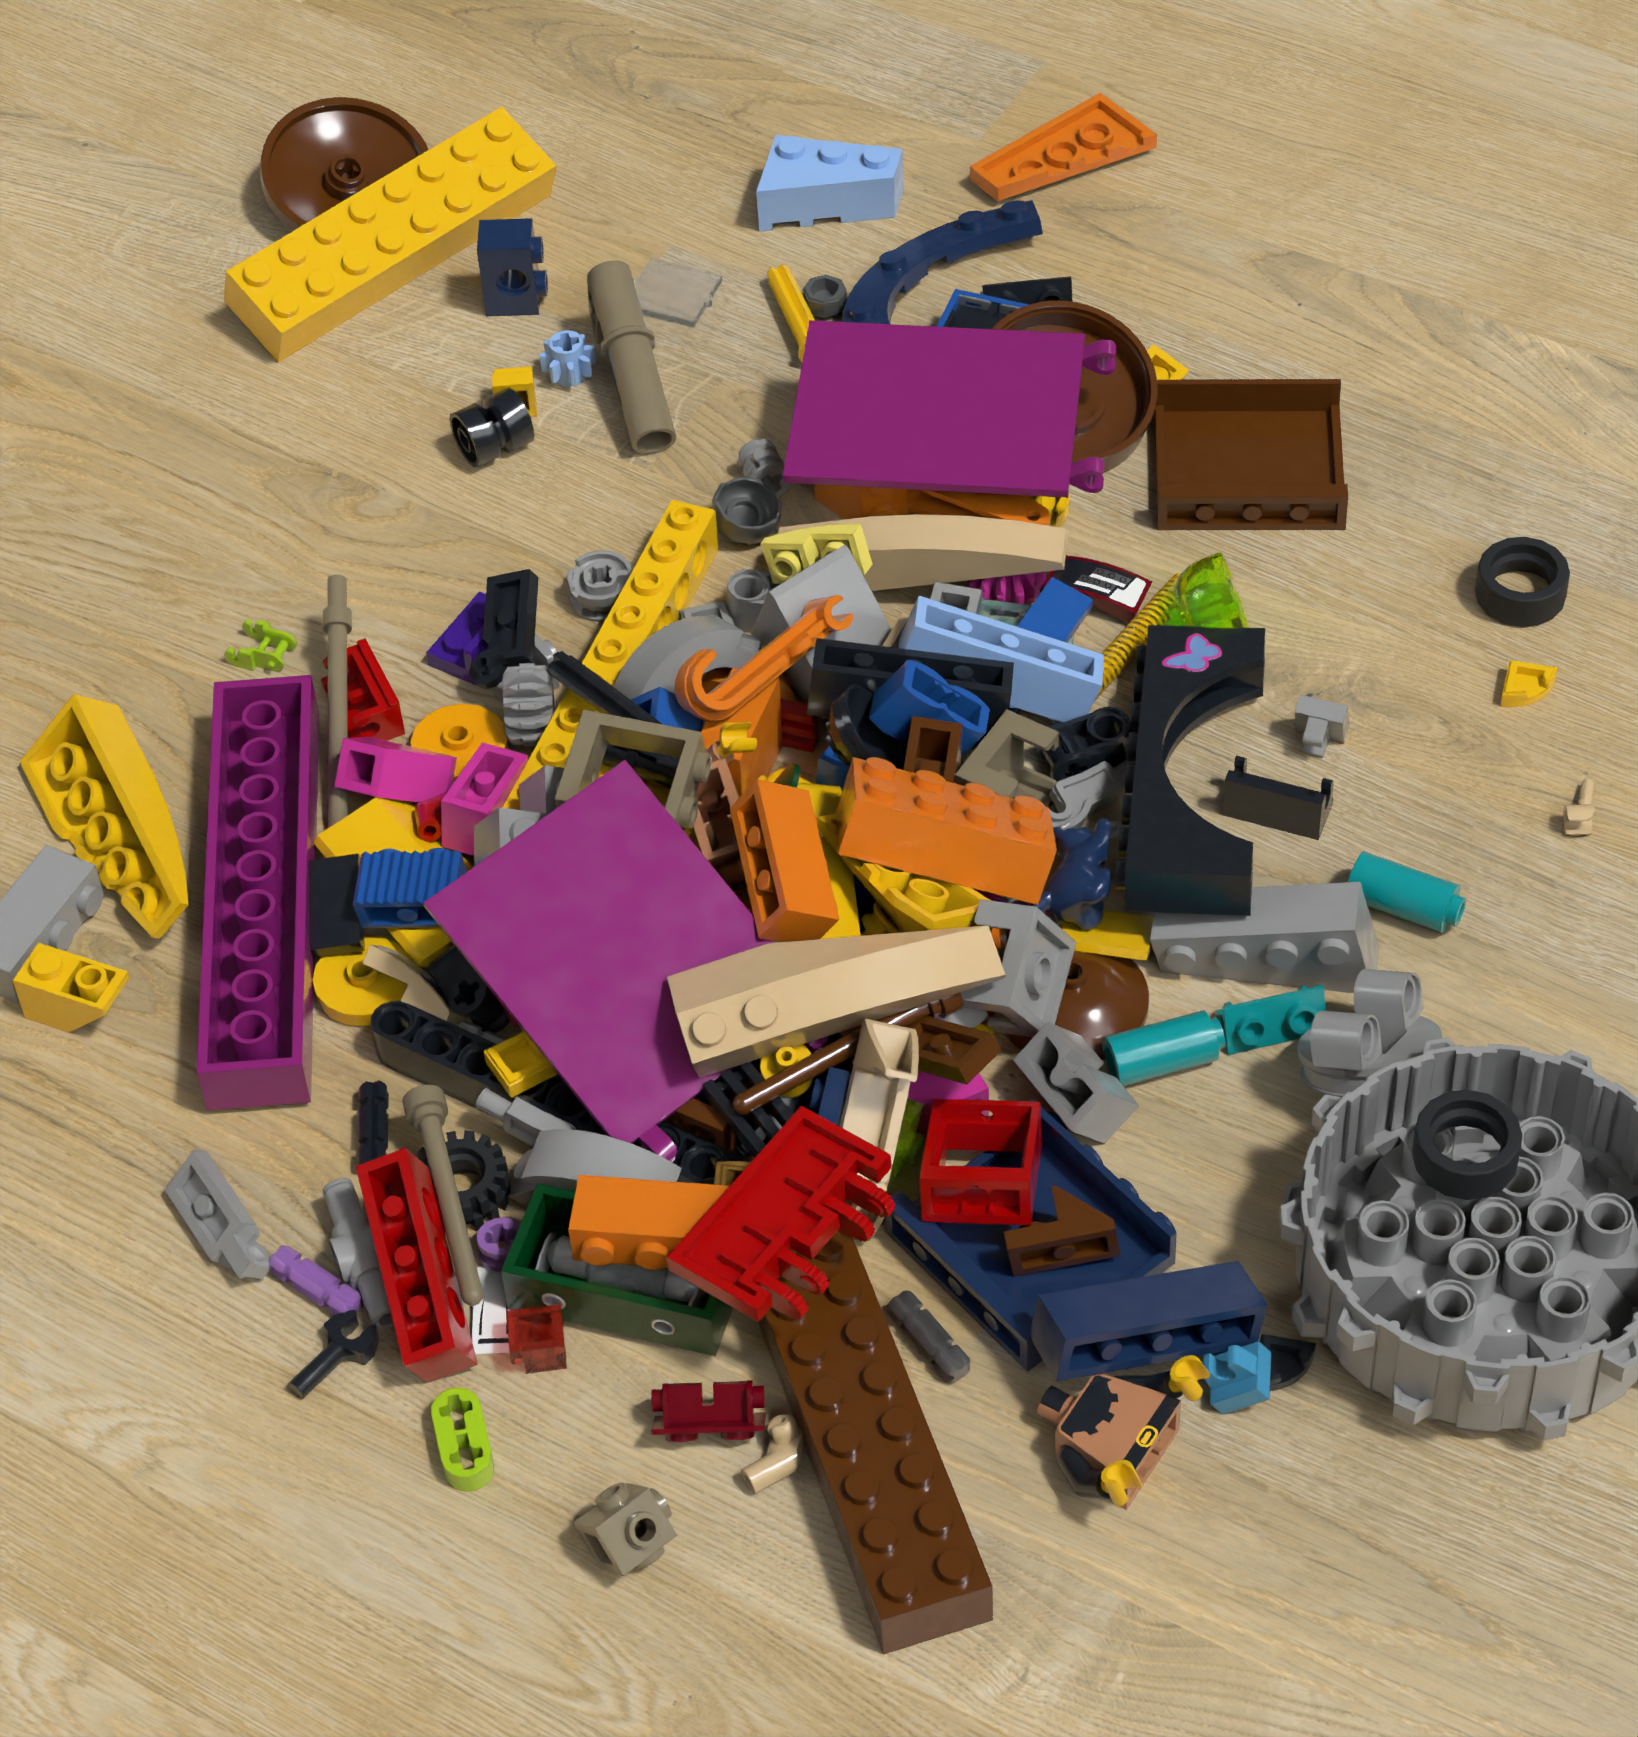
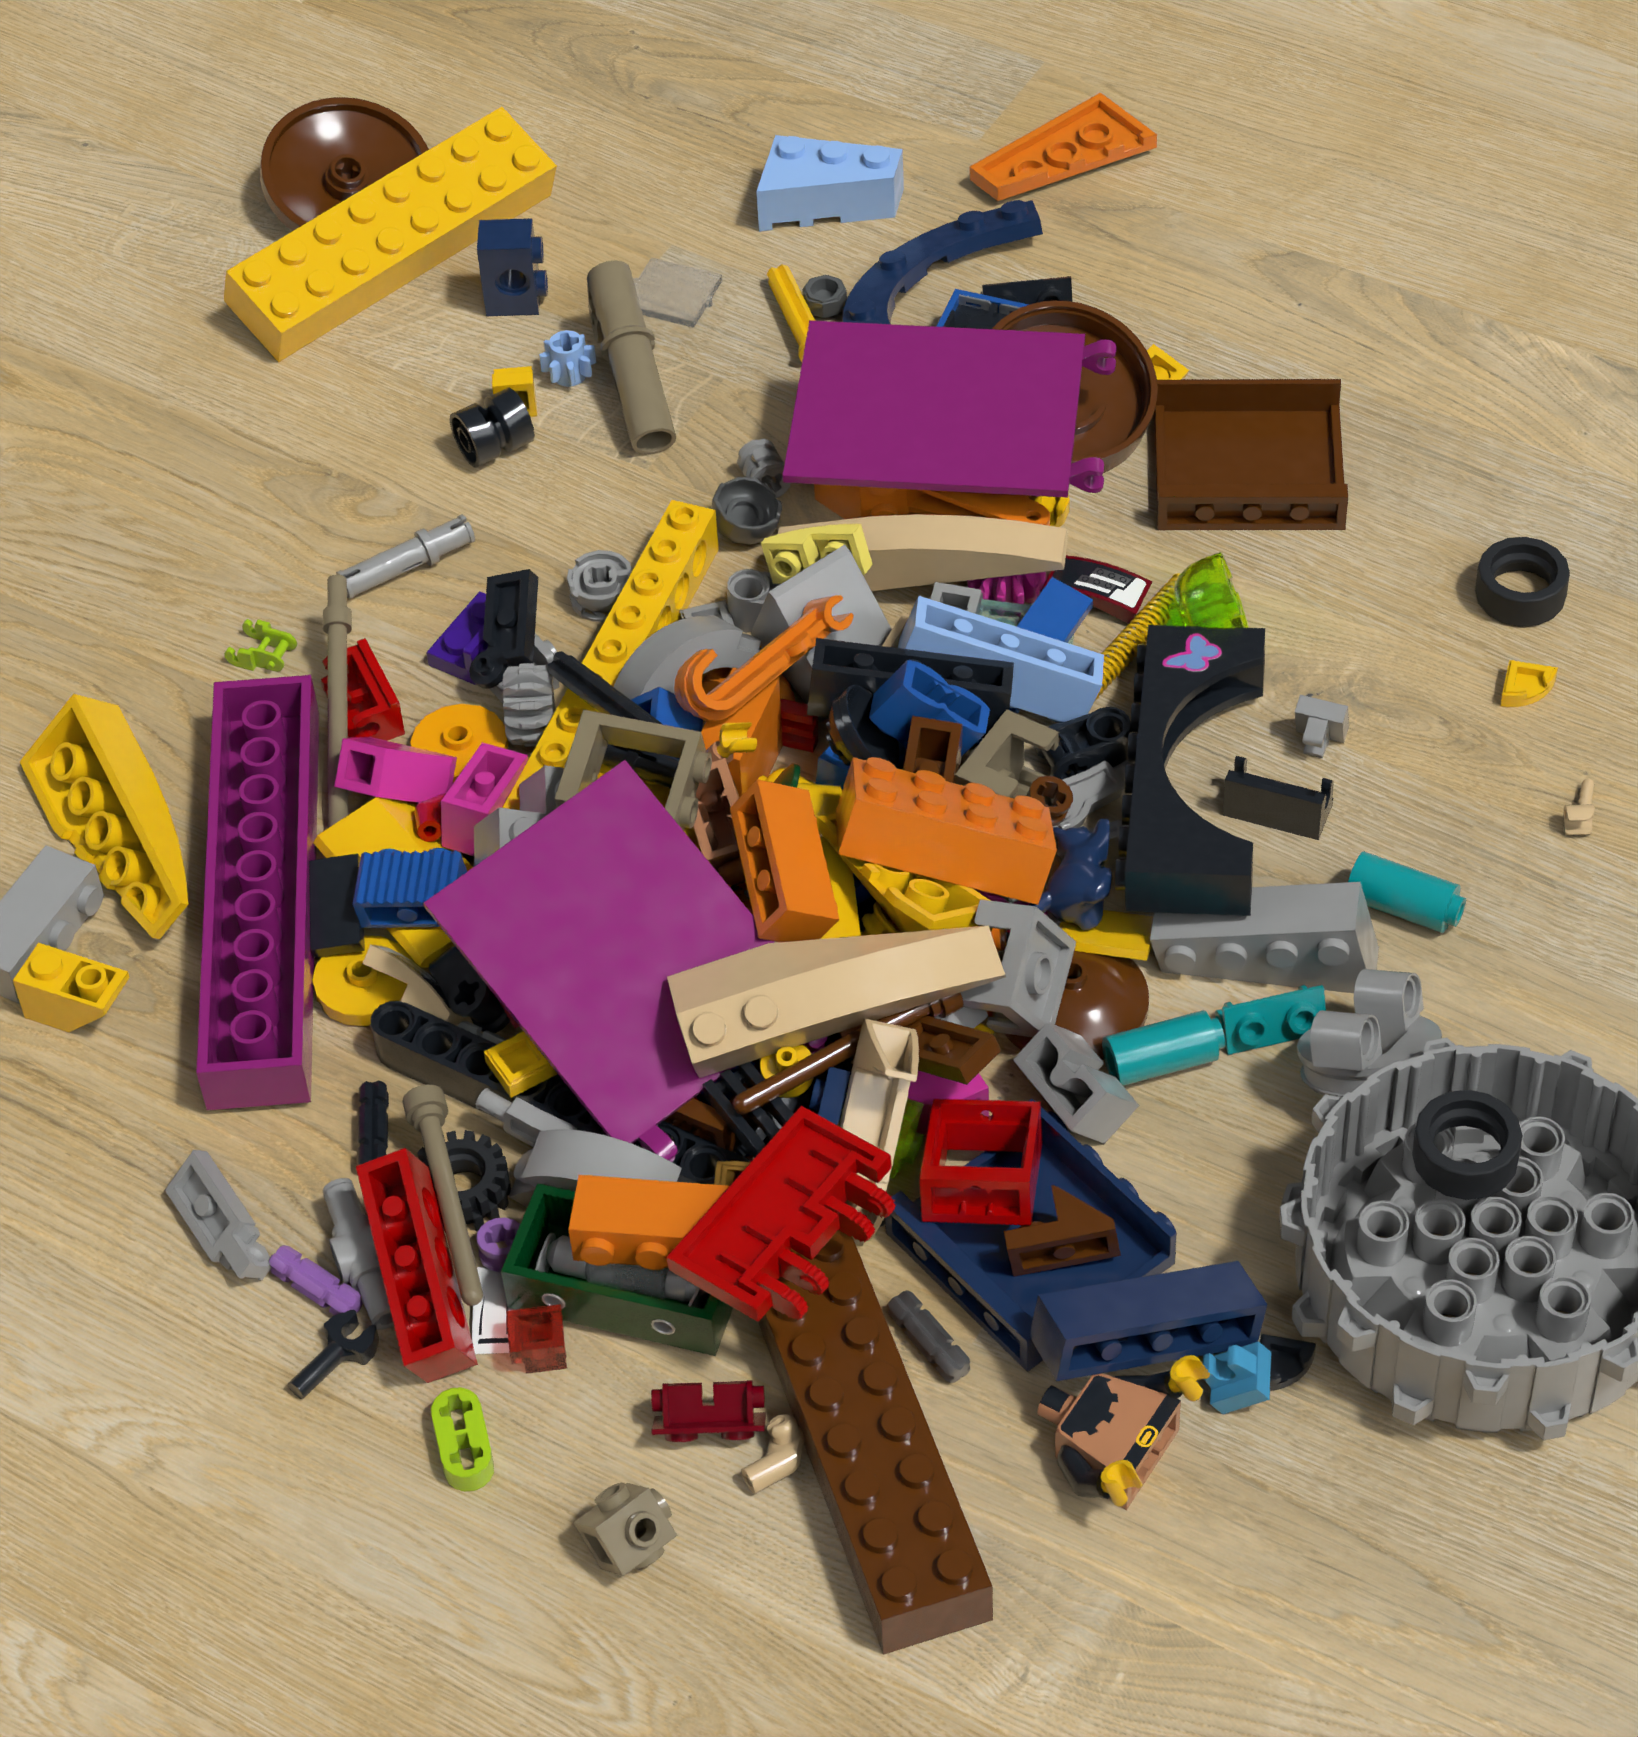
(422, 549): none -> light grey pin
(1056, 790): none -> reddish brown bush

